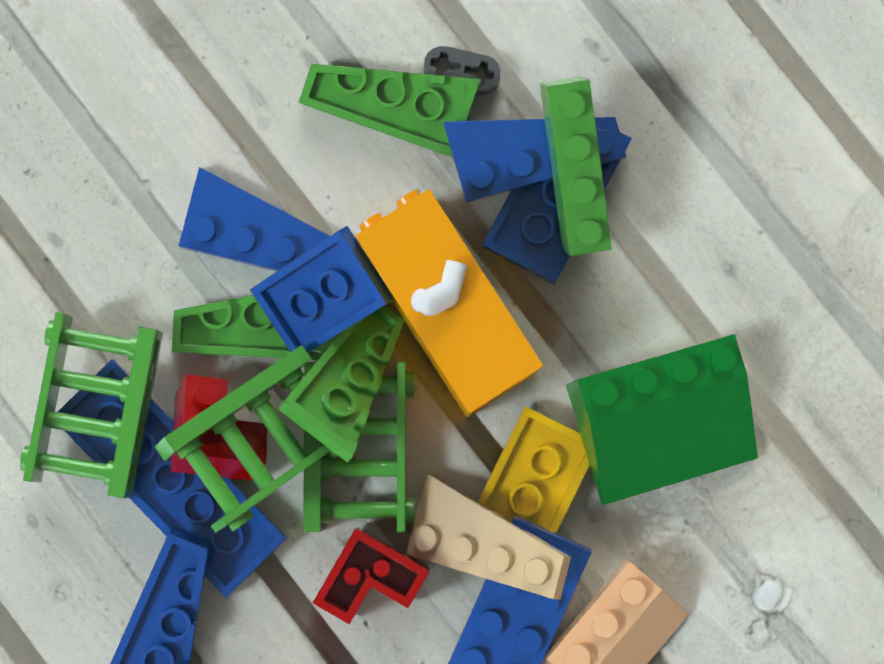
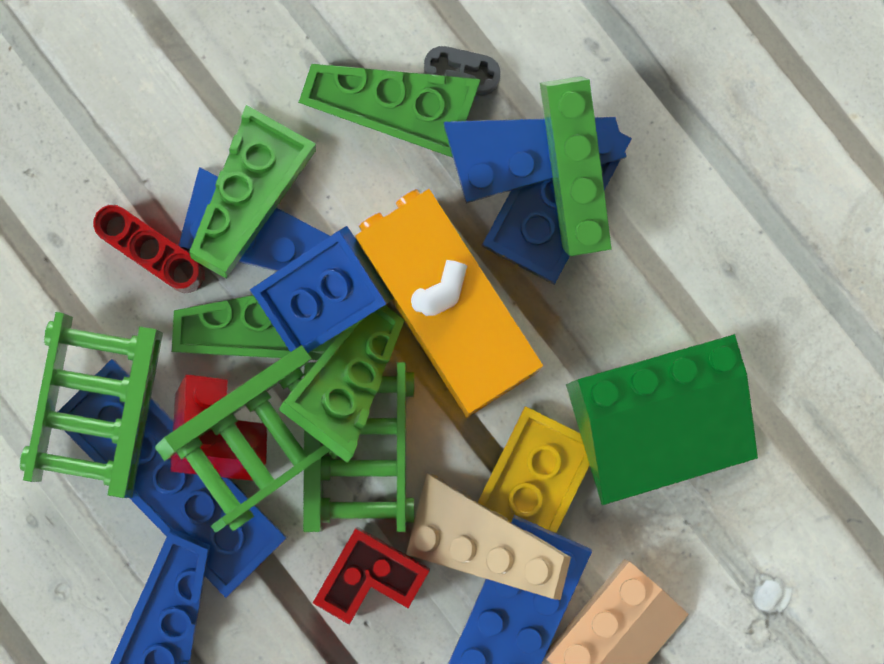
(137, 233): none -> red beam
(254, 180): none -> bright green wing

